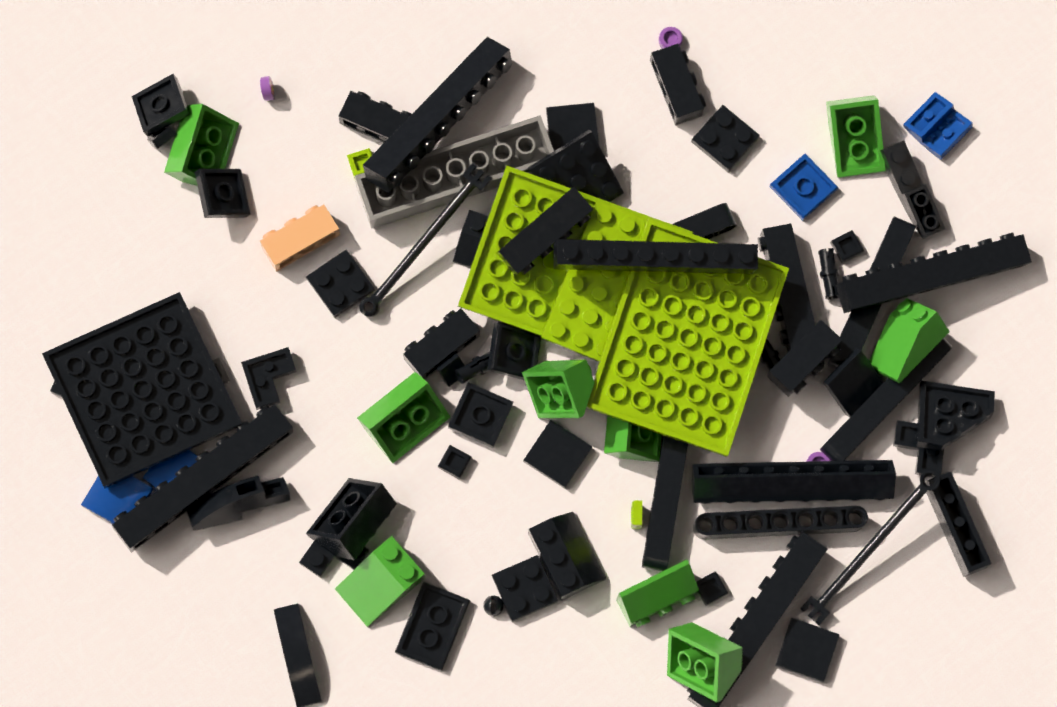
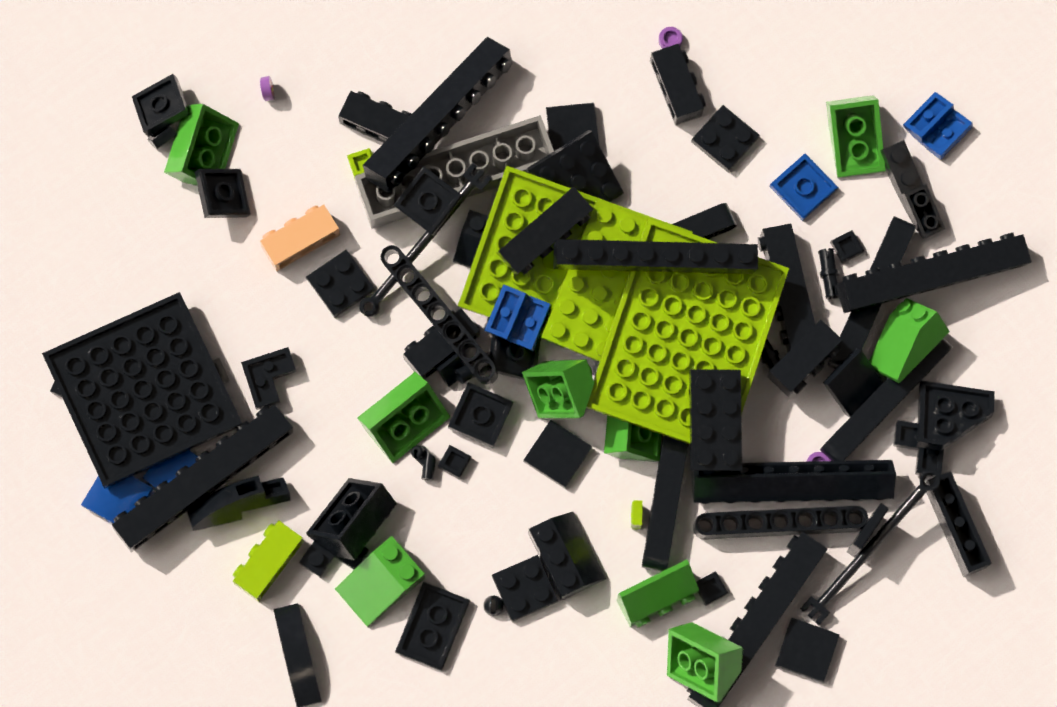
(267, 560): none -> lime brick
(426, 459): none -> black arm
(428, 200): none -> black tile
(433, 304): none -> black beam
(518, 317): none -> blue slope
(715, 420): none -> black plate
(867, 530): none -> black tile

